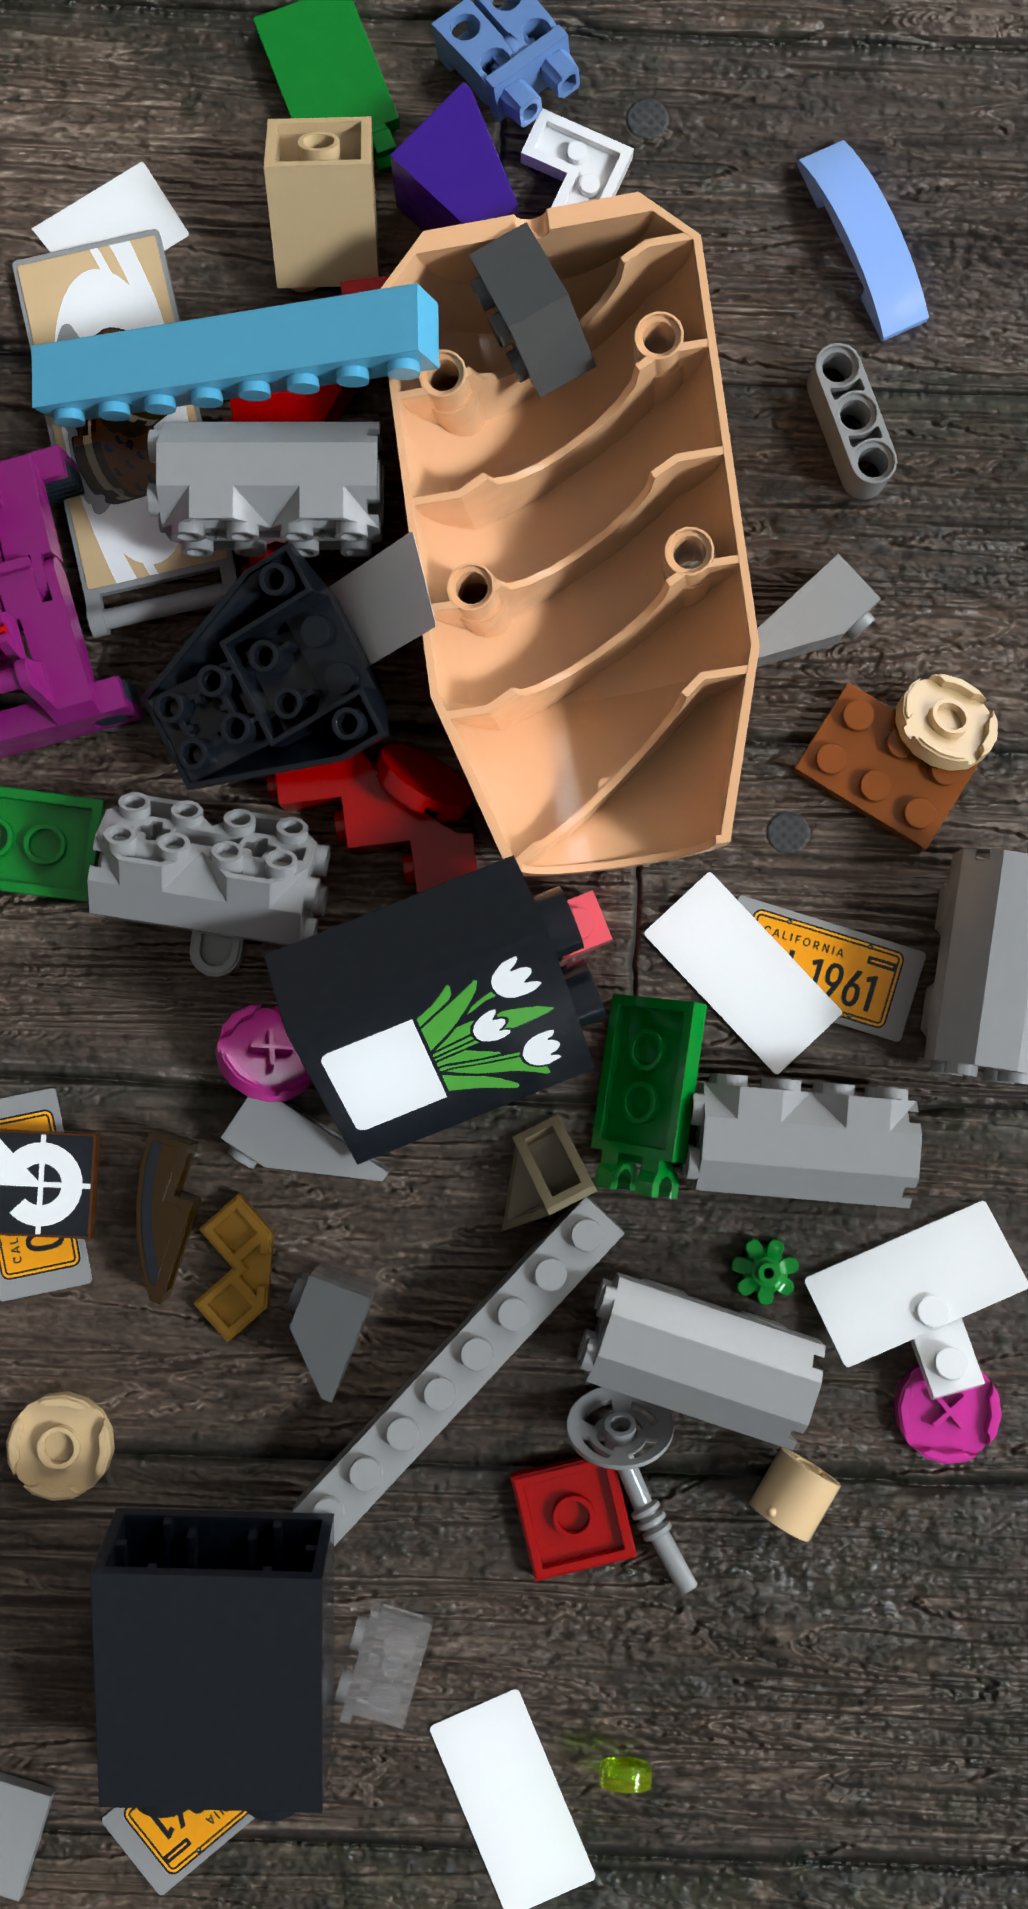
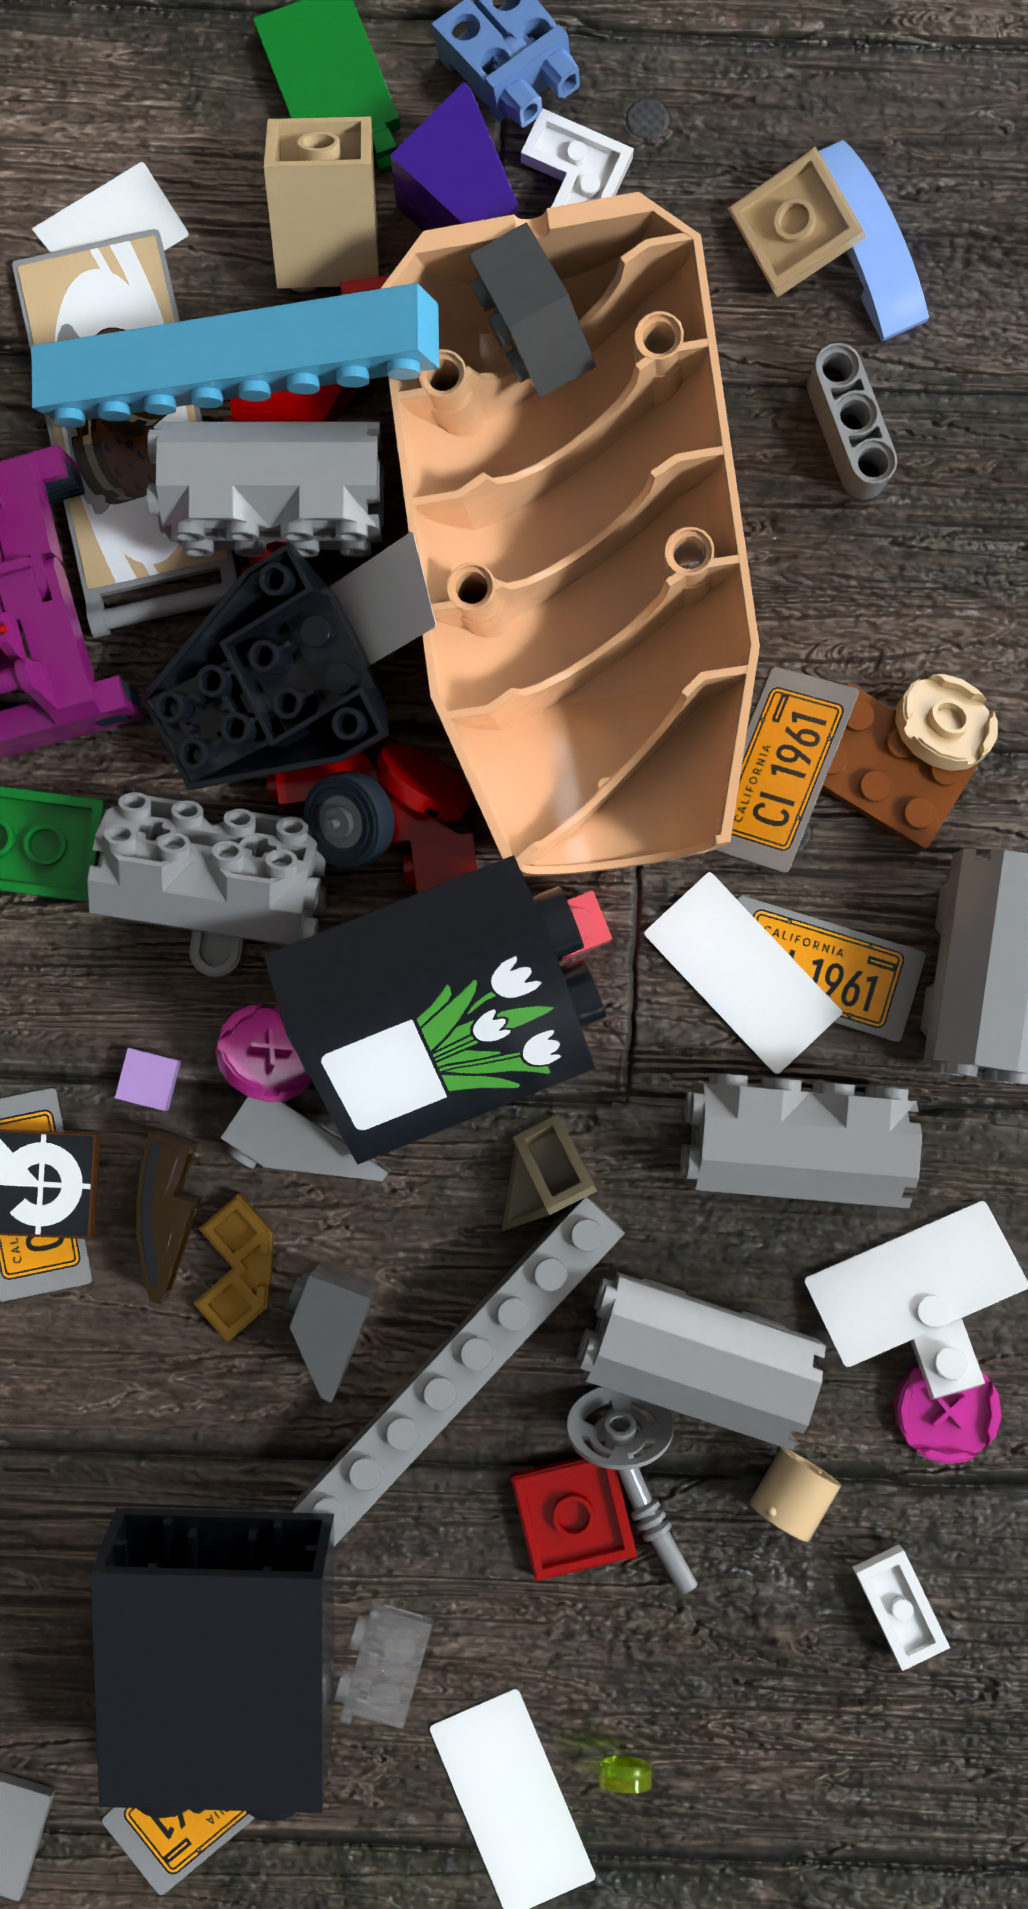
(60, 1445): tan tile -> none
(148, 1079): none -> lavender tile
(349, 819): none -> black wheel
(647, 1092): green tile -> none
(753, 1269): green plant -> none
(786, 764): none -> sticker
(796, 222): none -> tan tile
(818, 614): light grey slope -> none
(901, 1607): none -> white plate

